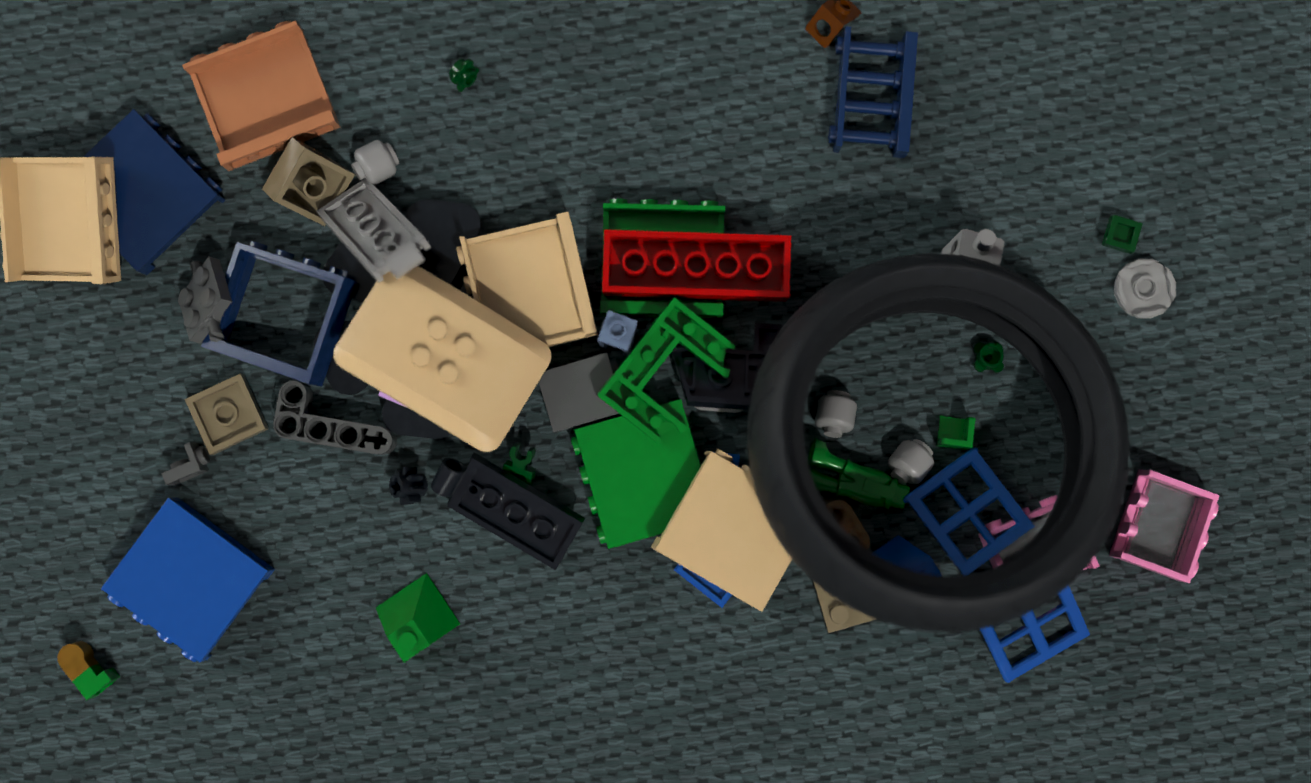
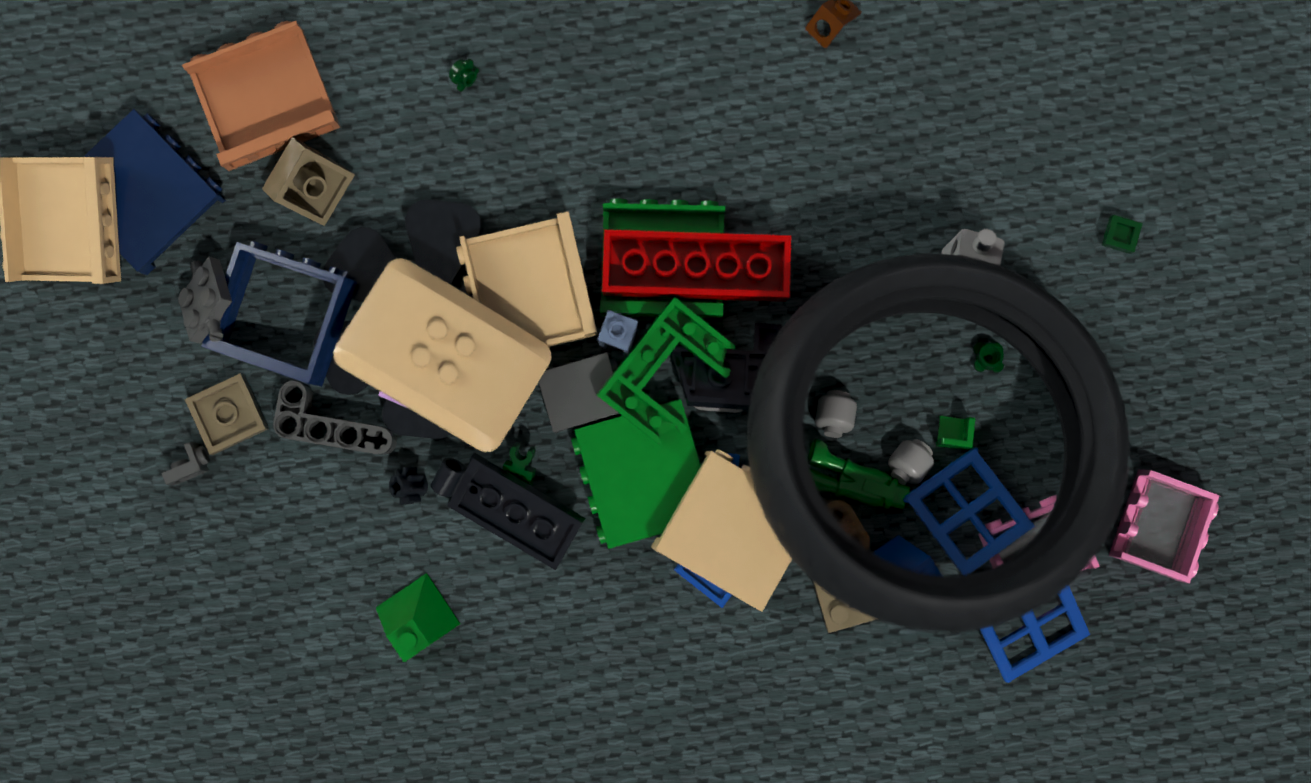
(84, 670): leg -> none
(186, 579): blue panel -> none
(374, 231): light grey hinge -> none
(375, 162): light grey head -> none
(899, 109): dark blue fence -> none
(1136, 291): light grey tile -> none

